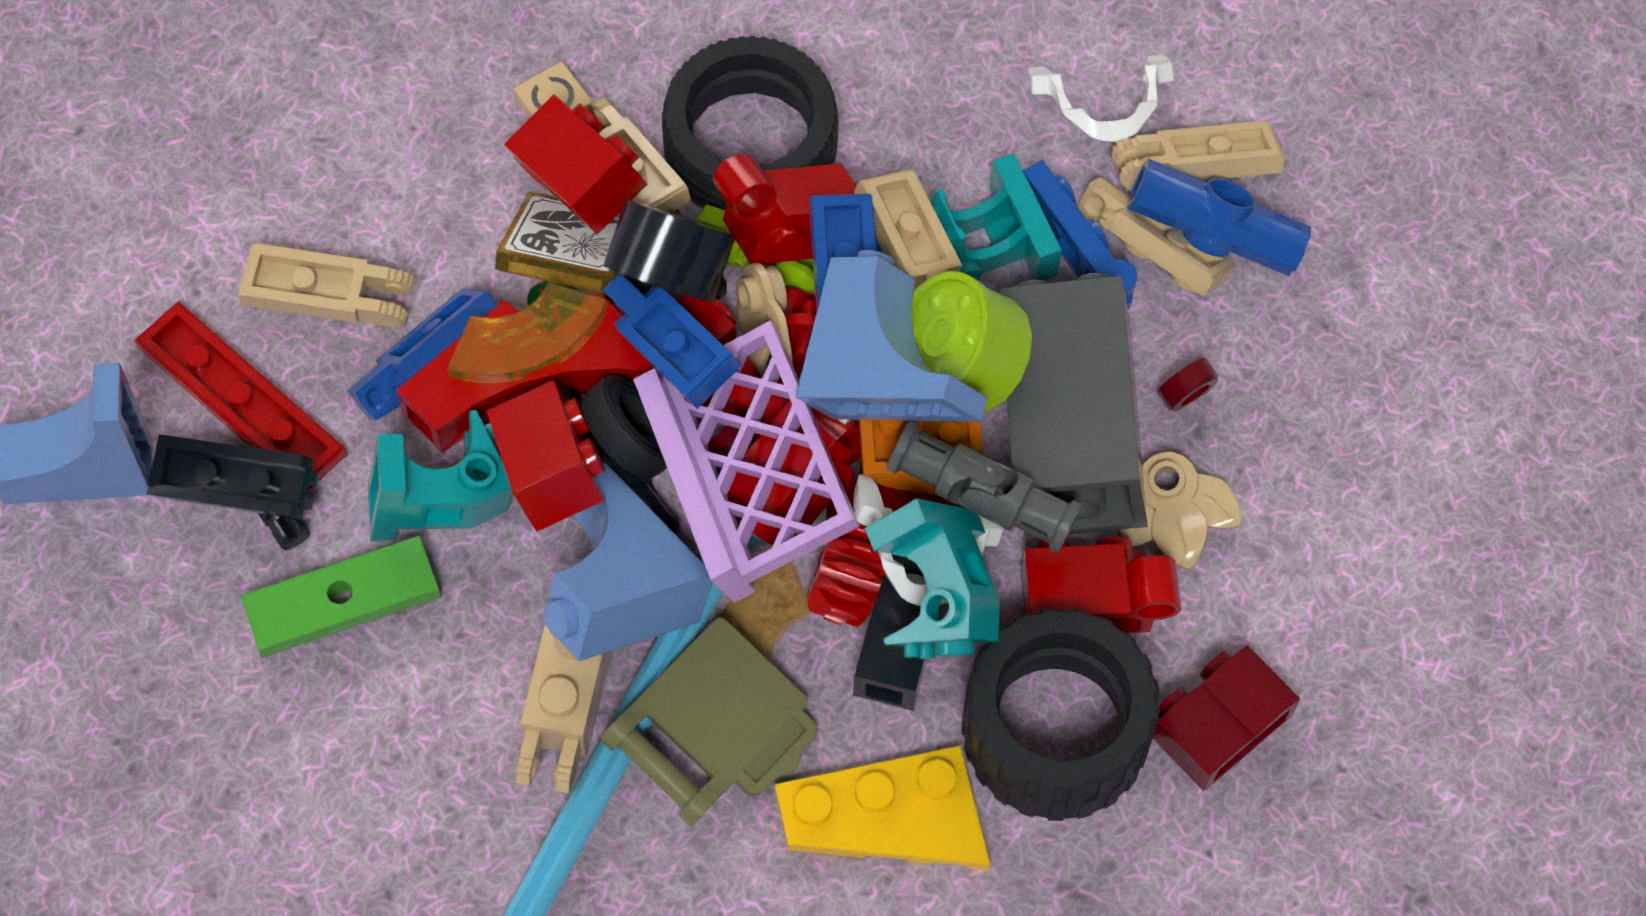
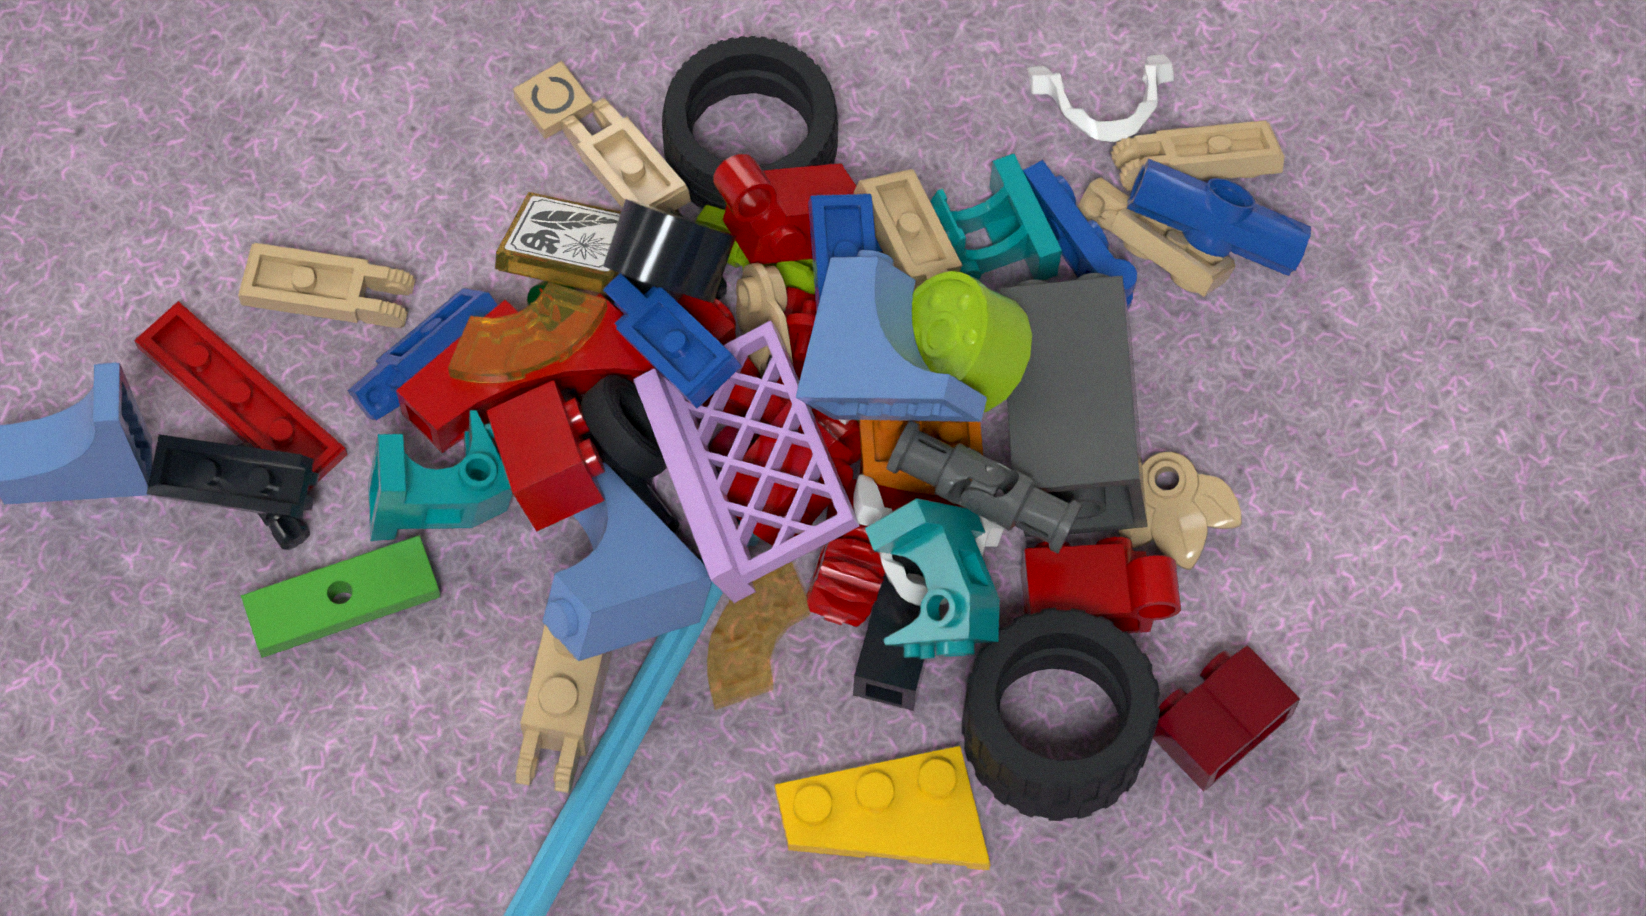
(576, 163): red hinge -> none
(725, 713): olive piece -> none
(1188, 384): dark red tile -> none

